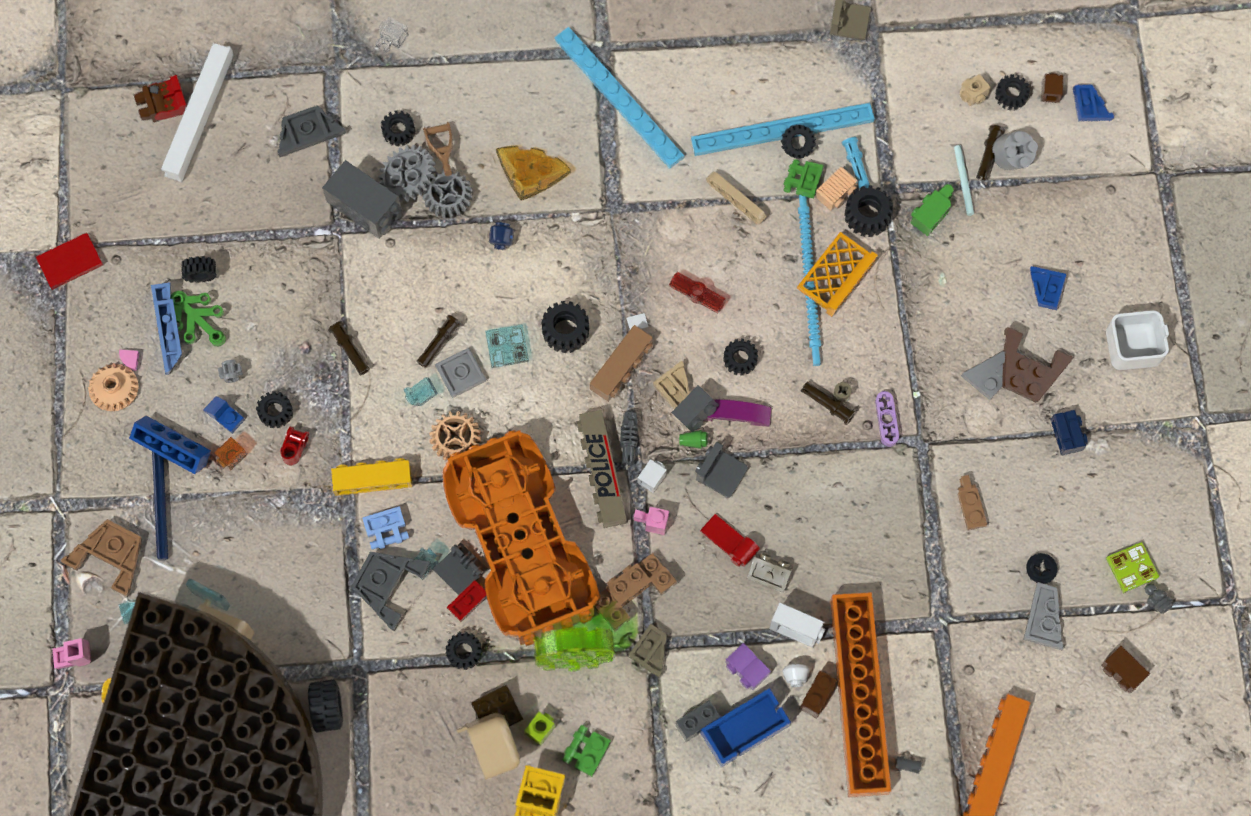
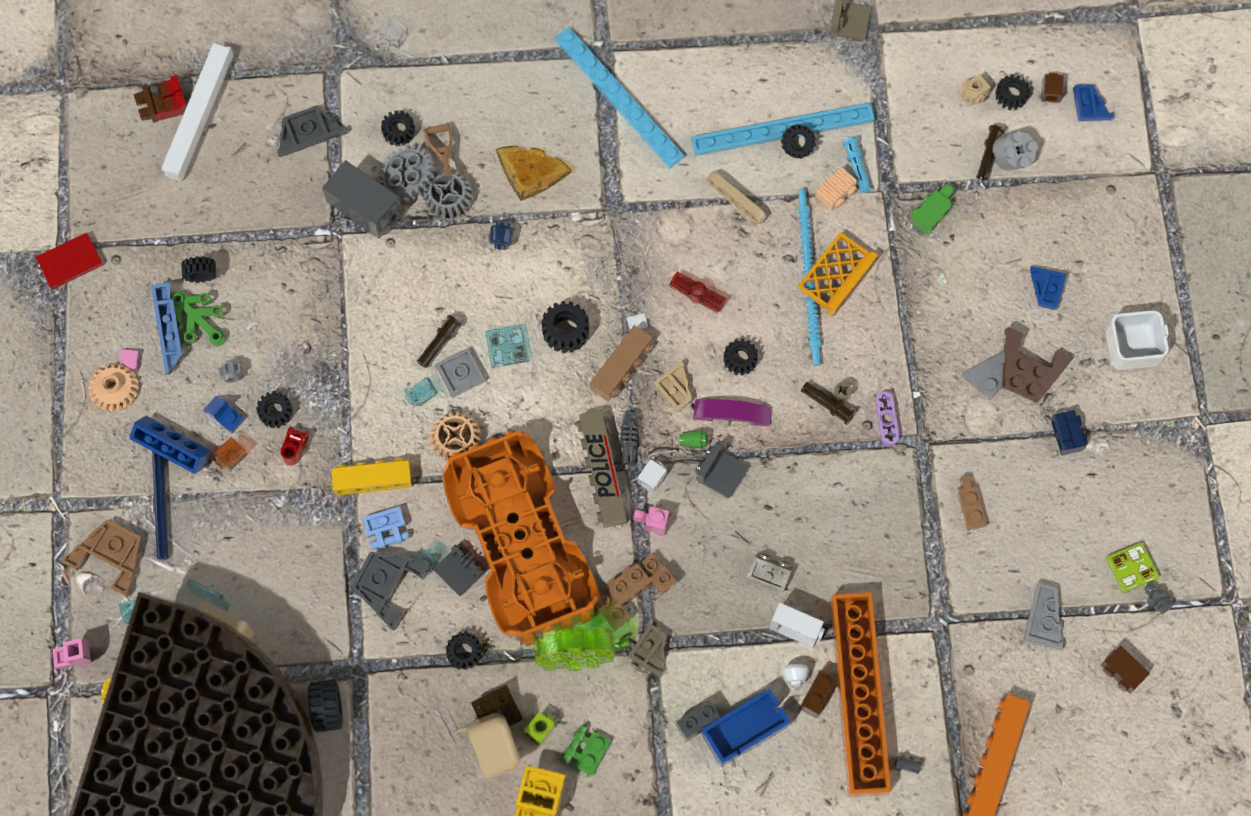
(345, 341): dark brown pin -> none
(467, 601): red plate -> none
(695, 409): dark grey brick -> none
(739, 548): red door -> none
(747, 667): medium lavender brick -> none
(808, 181): bright green plate -> none
(873, 198): black tyre -> none
(964, 180): light aqua bar -> none
(1049, 564): black gear -> none

